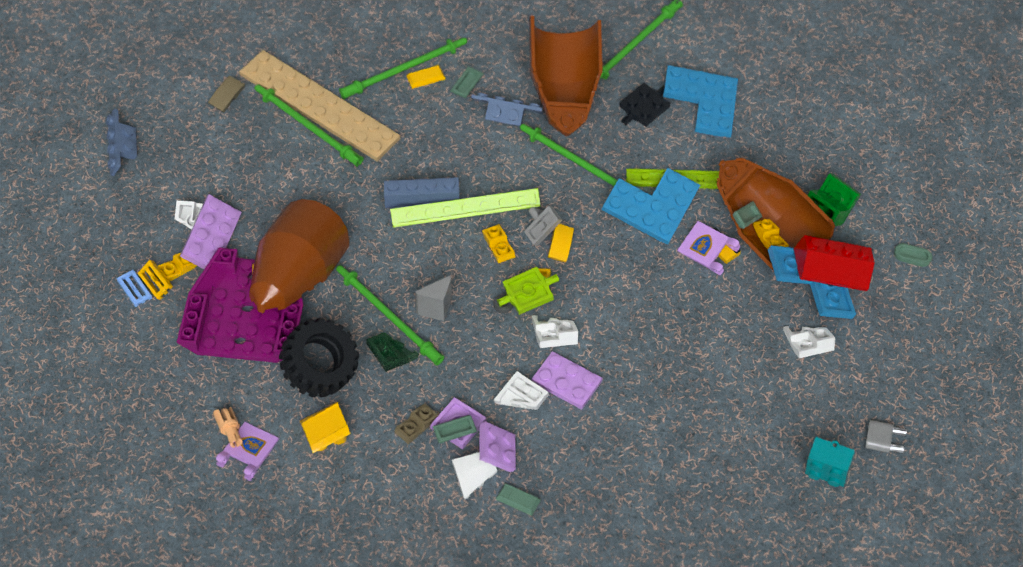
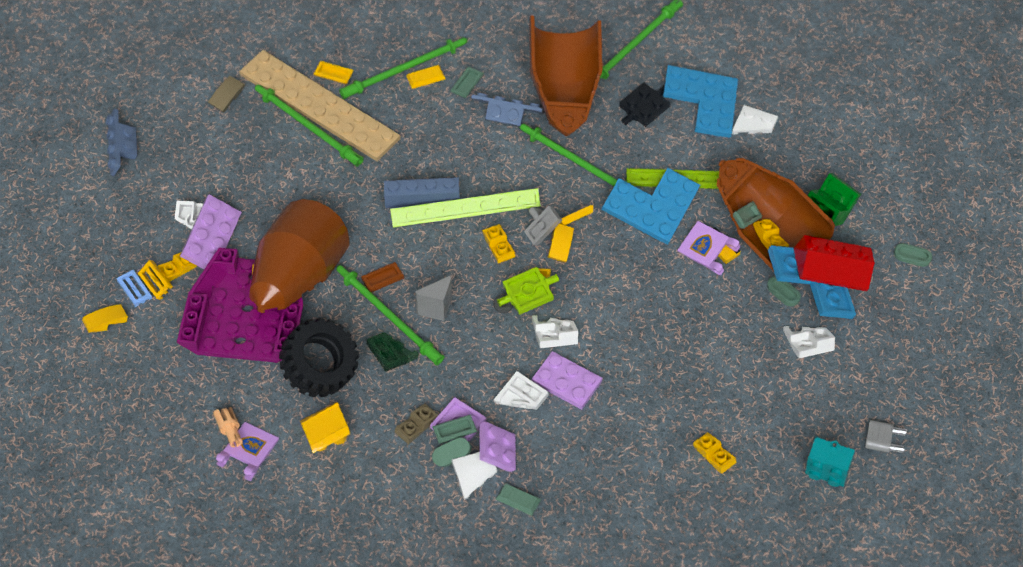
(103, 317): none -> yellow slope
(333, 72): none -> yellow tile
(382, 277): none -> dark orange tile
(452, 450): none -> sand green tile
(577, 215): none -> yellow tile
(713, 452): none -> yellow slope
(754, 121): none -> white wing
(784, 291): none -> sand green tile

